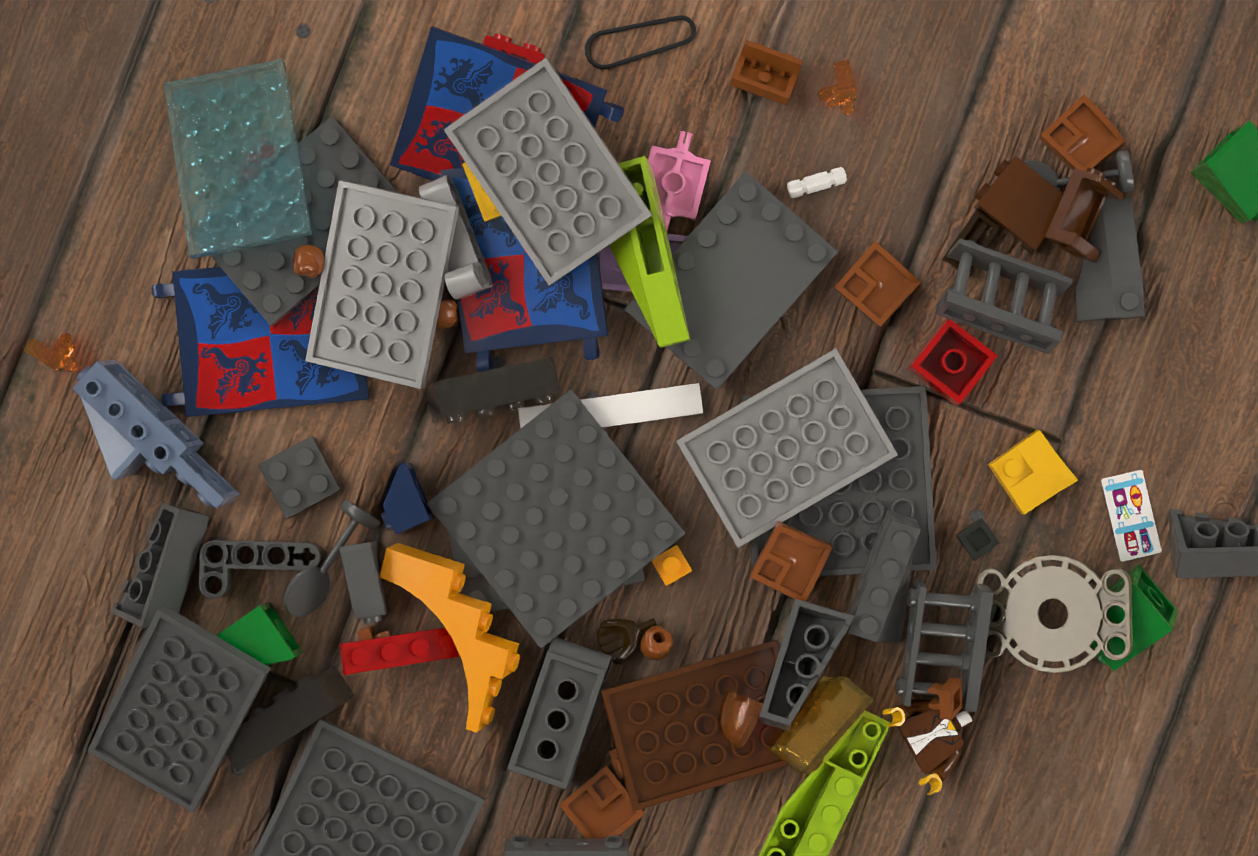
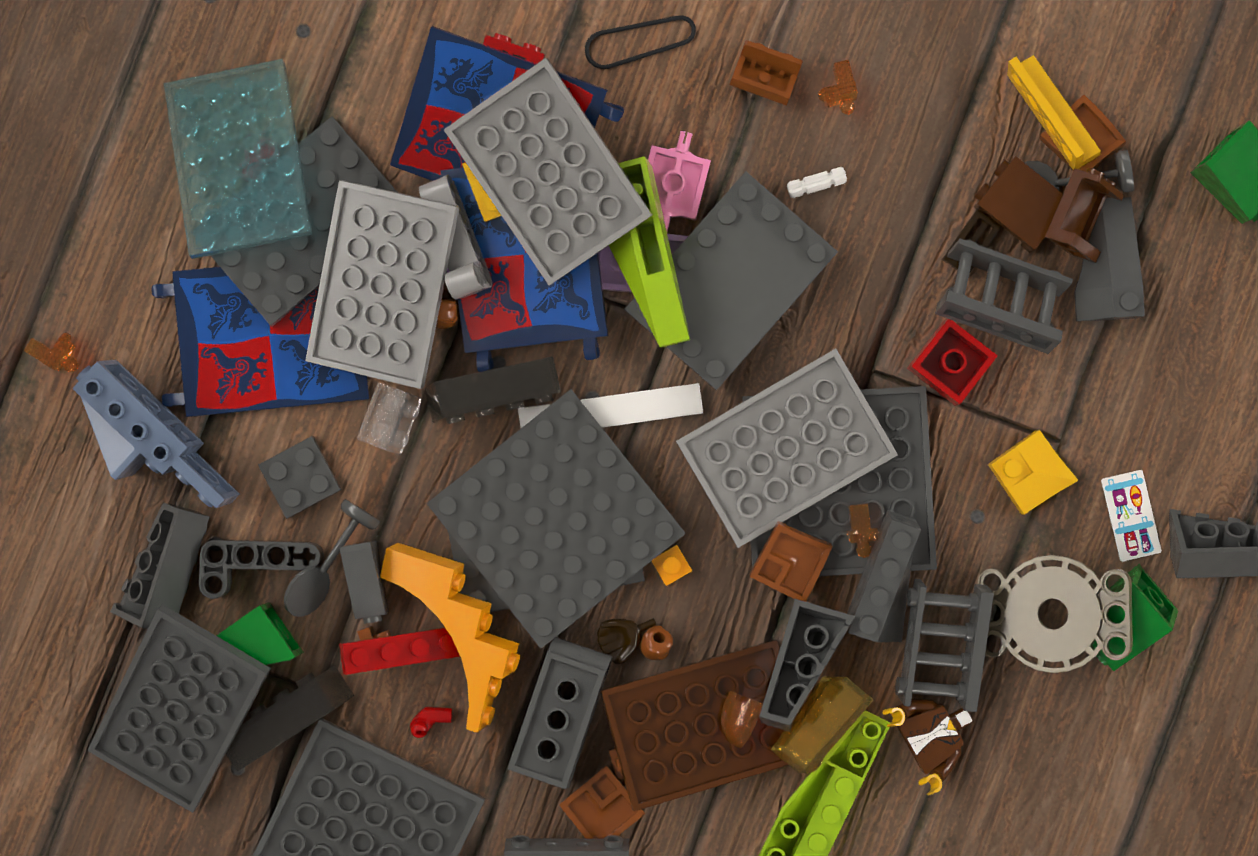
(308, 261): dark orange piece -> none
(389, 418): none -> clear bracket
(405, 502): dark blue slope -> none
(427, 718): none -> red arm
(861, 529): none -> clear orange piece
(877, 284): dark orange plate -> none
(950, 698): dark orange tile -> none
(977, 539): pearl dark grey plate -> none
(1052, 111): none -> yellow fence

